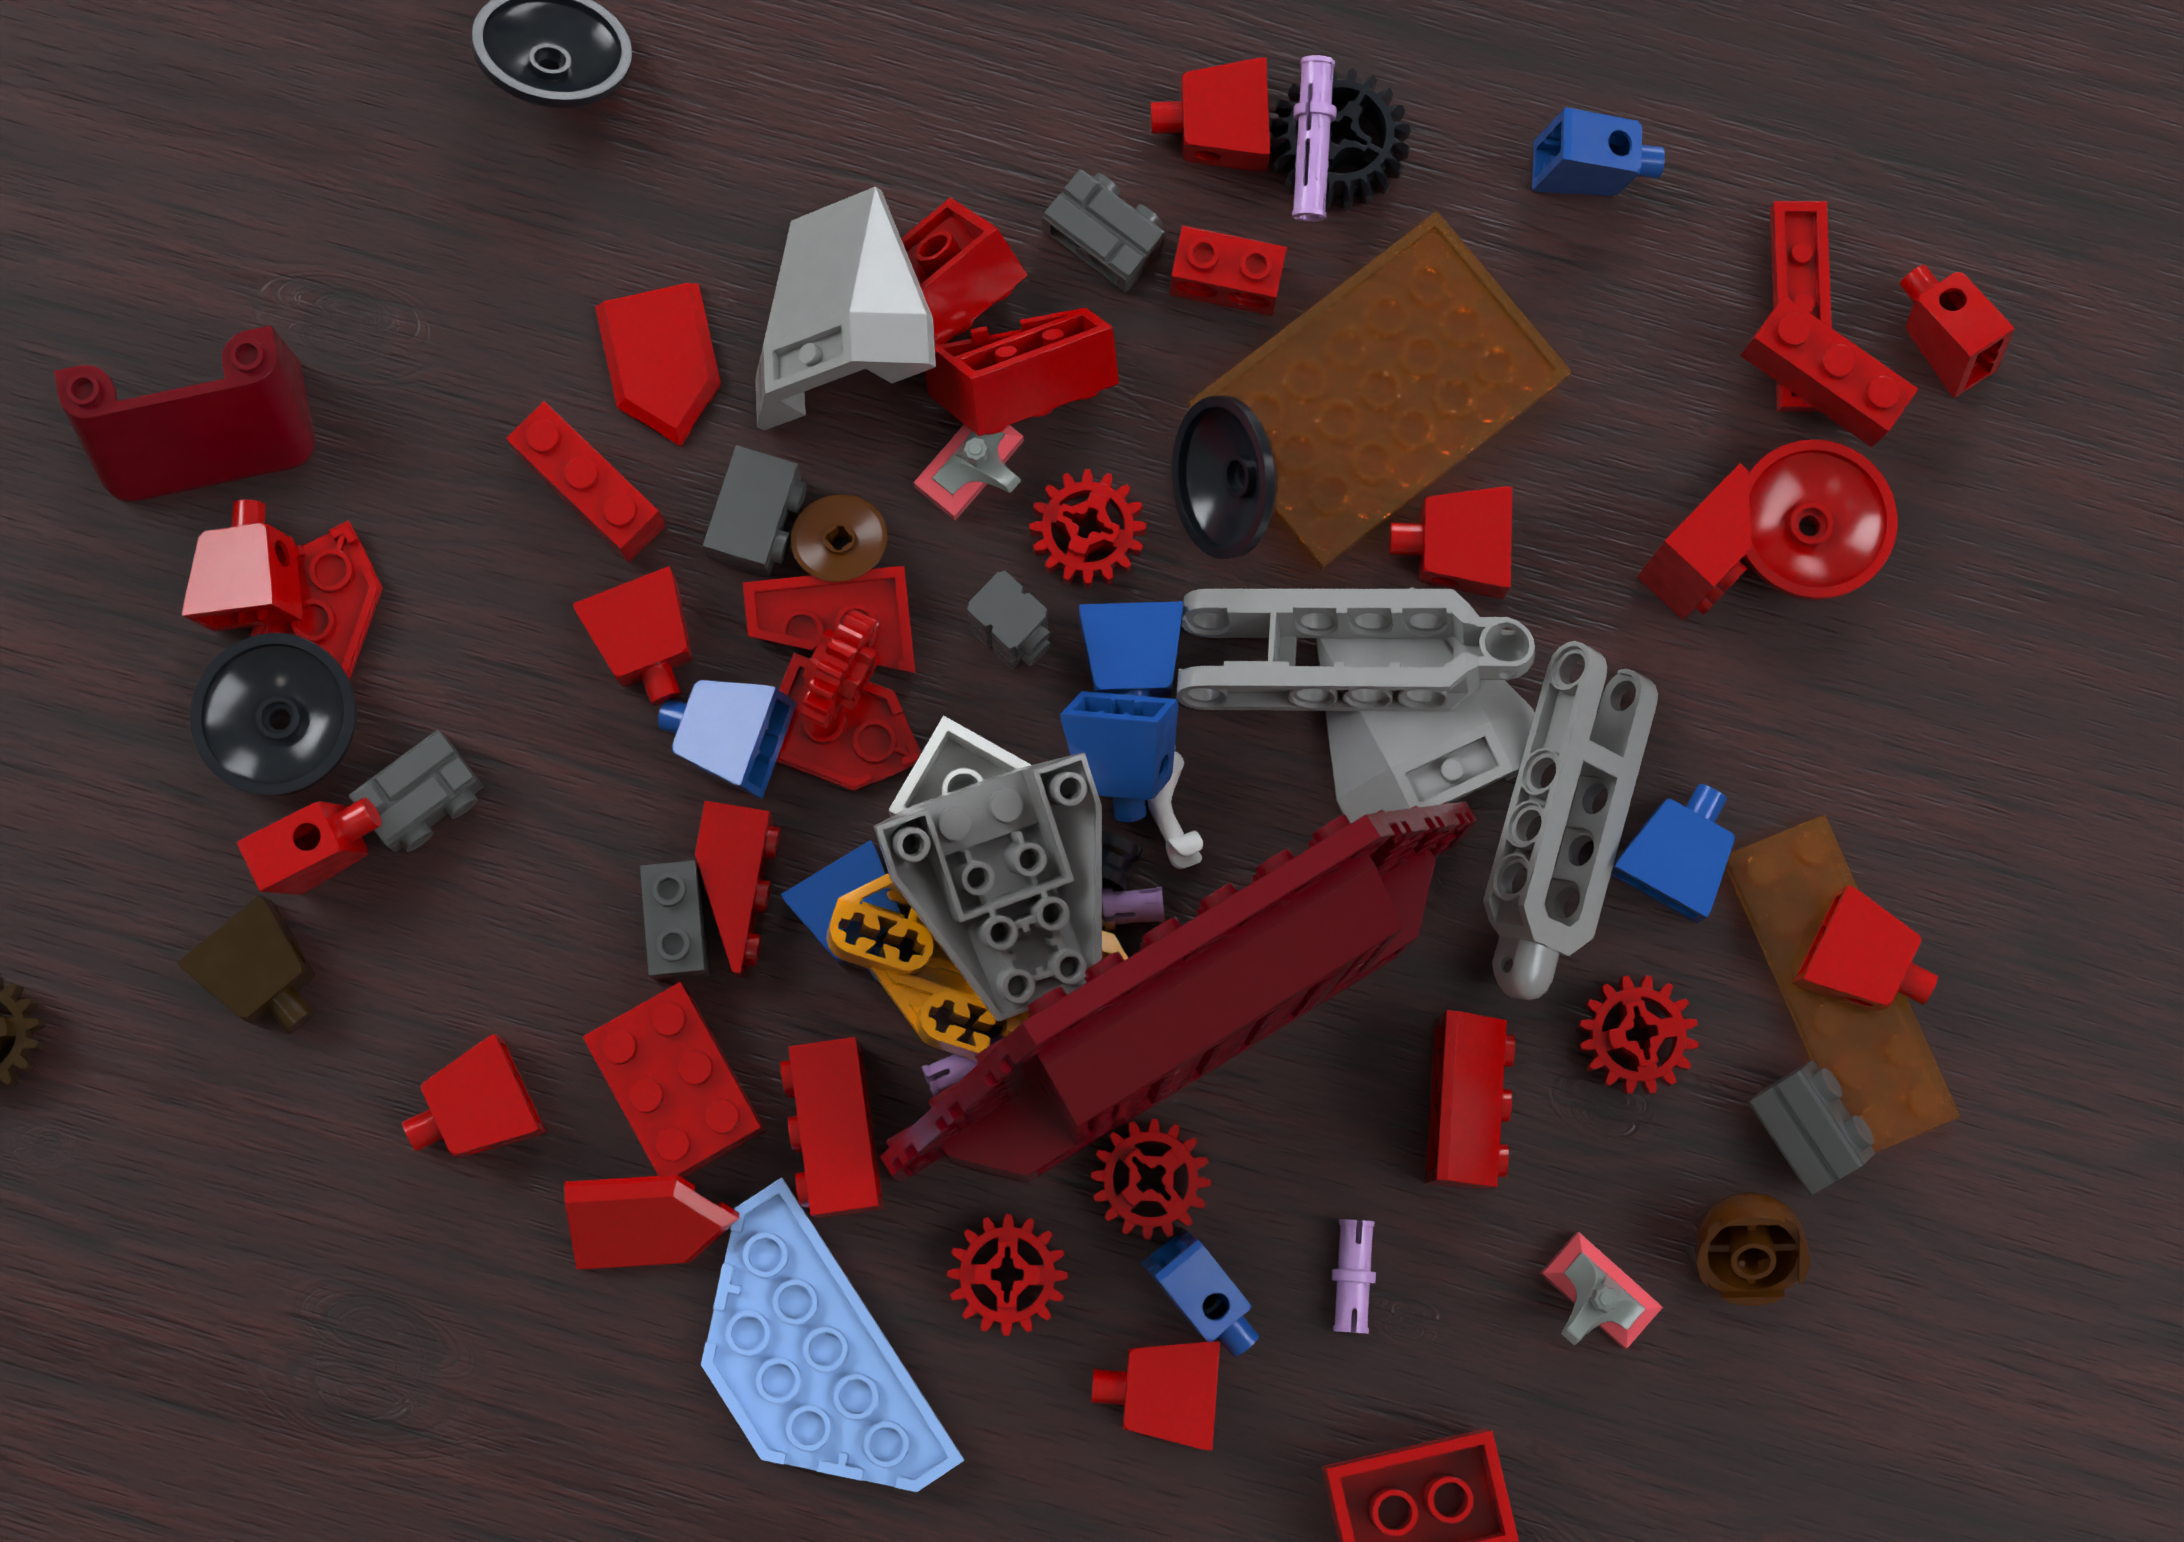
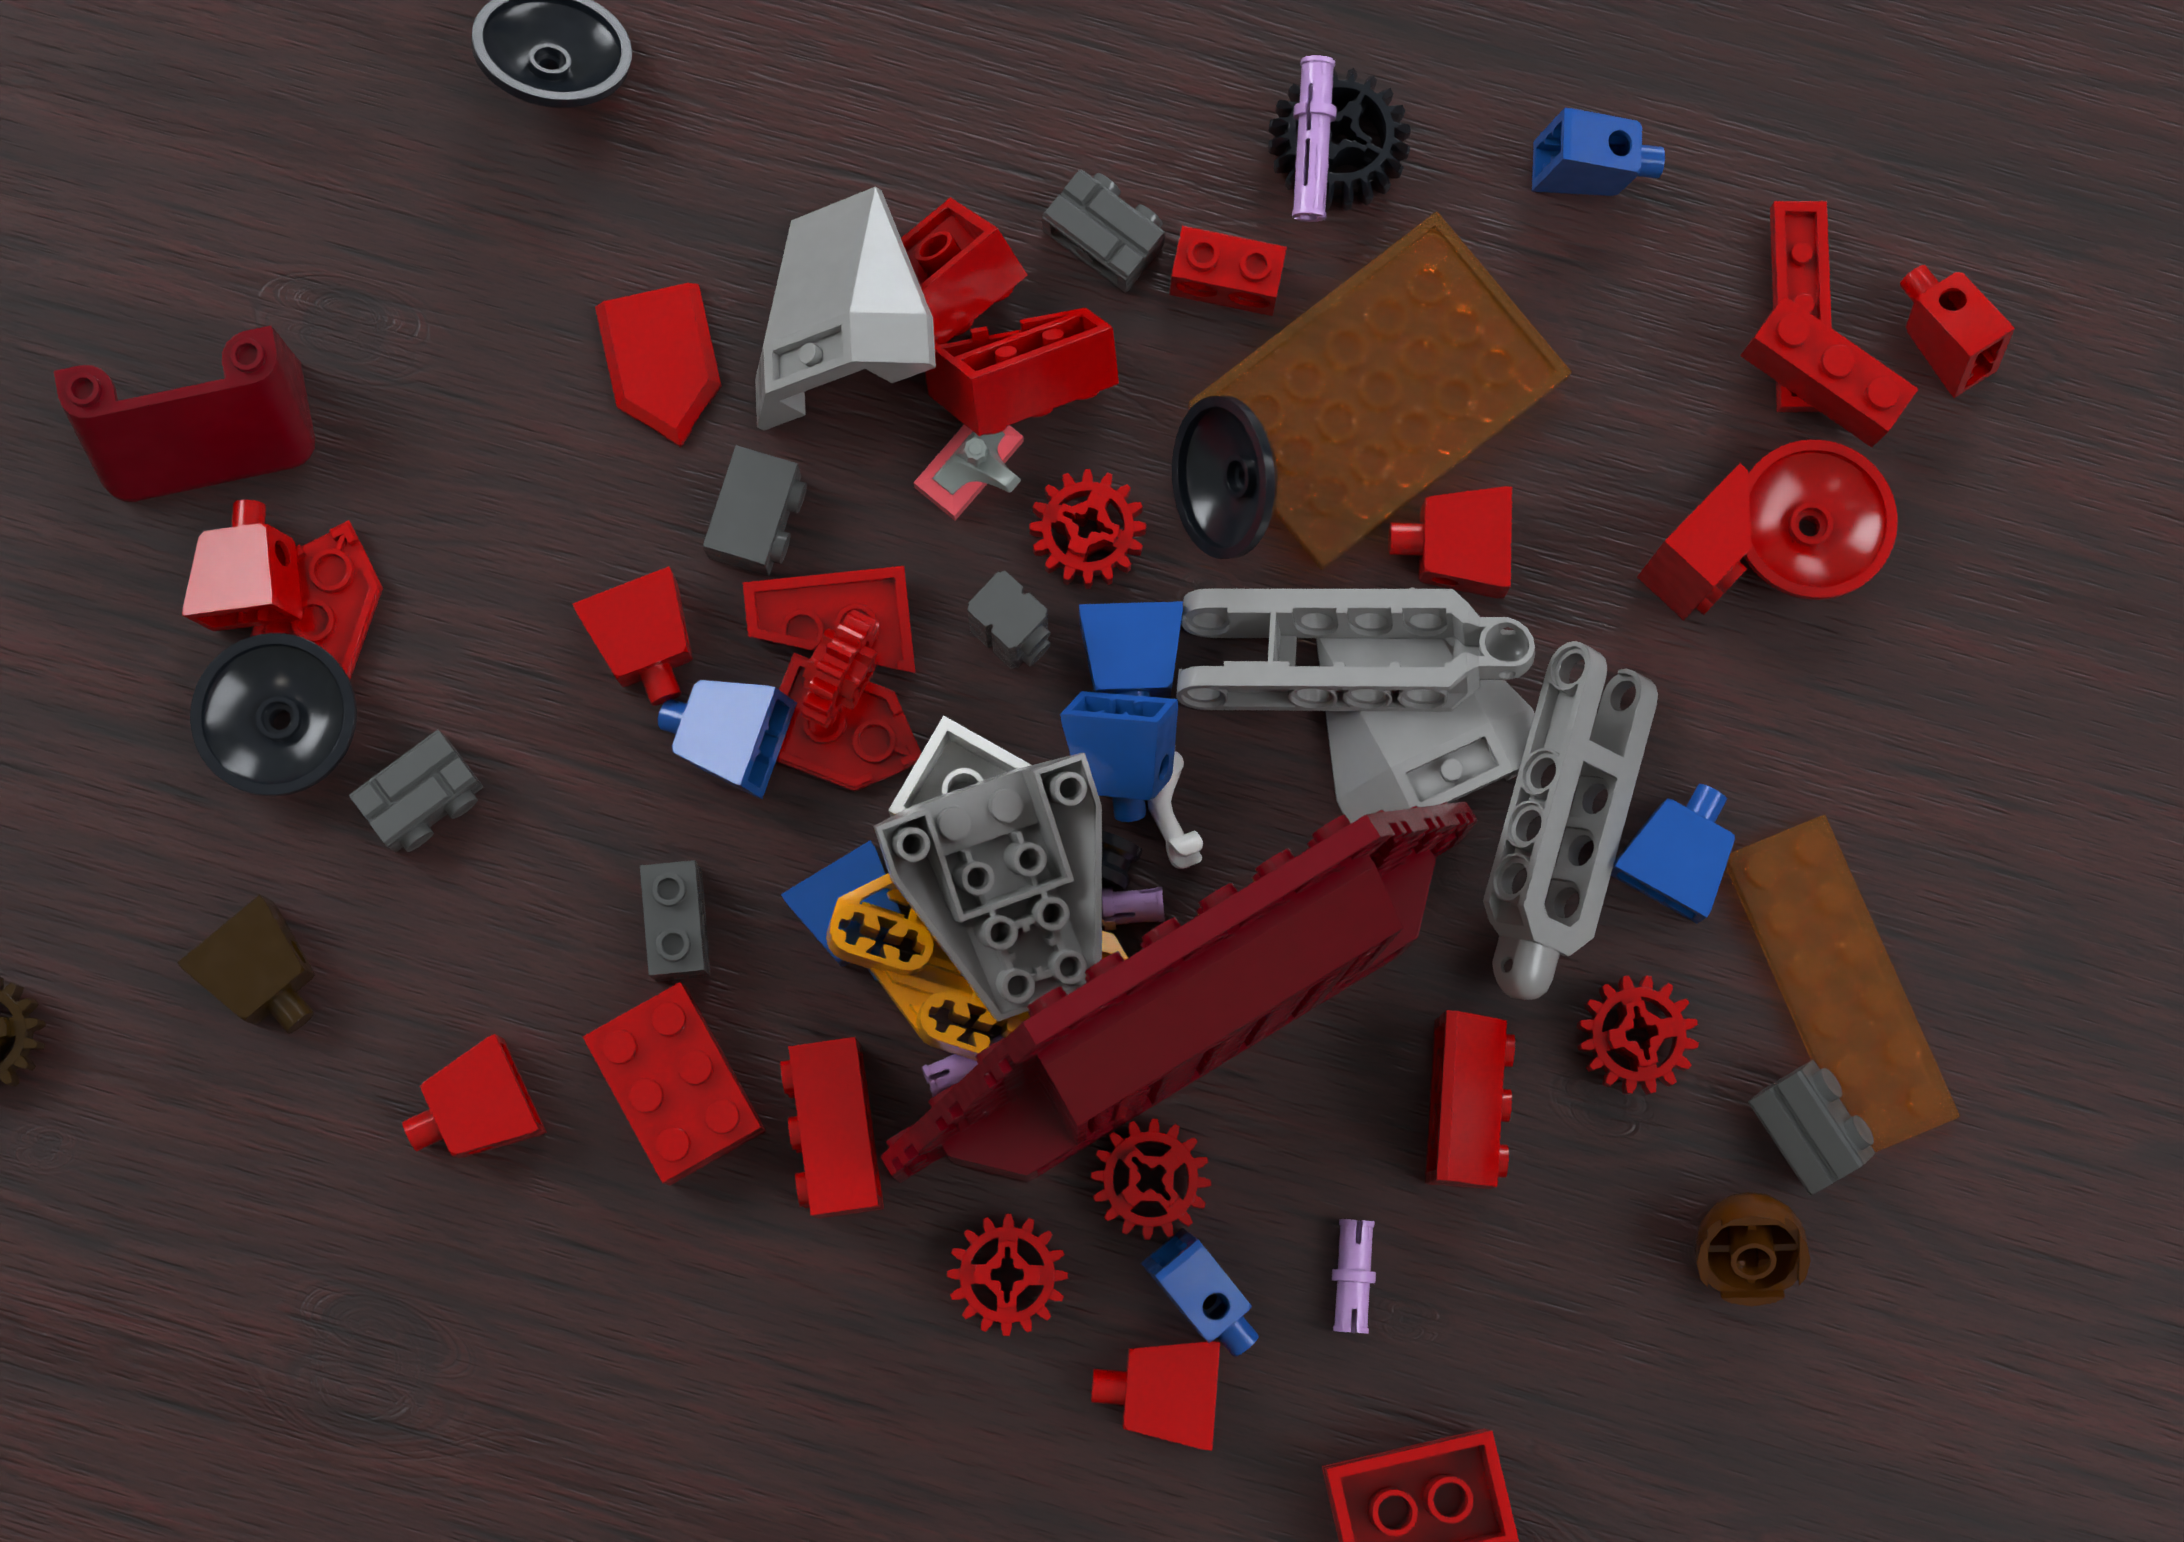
(309, 846): red torso -> none
(586, 482): red brick -> none
(641, 1221): red tile -> none
(732, 863): red slope -> none
(809, 1360): light blue plate -> none
(832, 519): reddish brown piece -> none
(1220, 116): red torso -> none
(1599, 1293): piece -> none
(1864, 955): red torso -> none

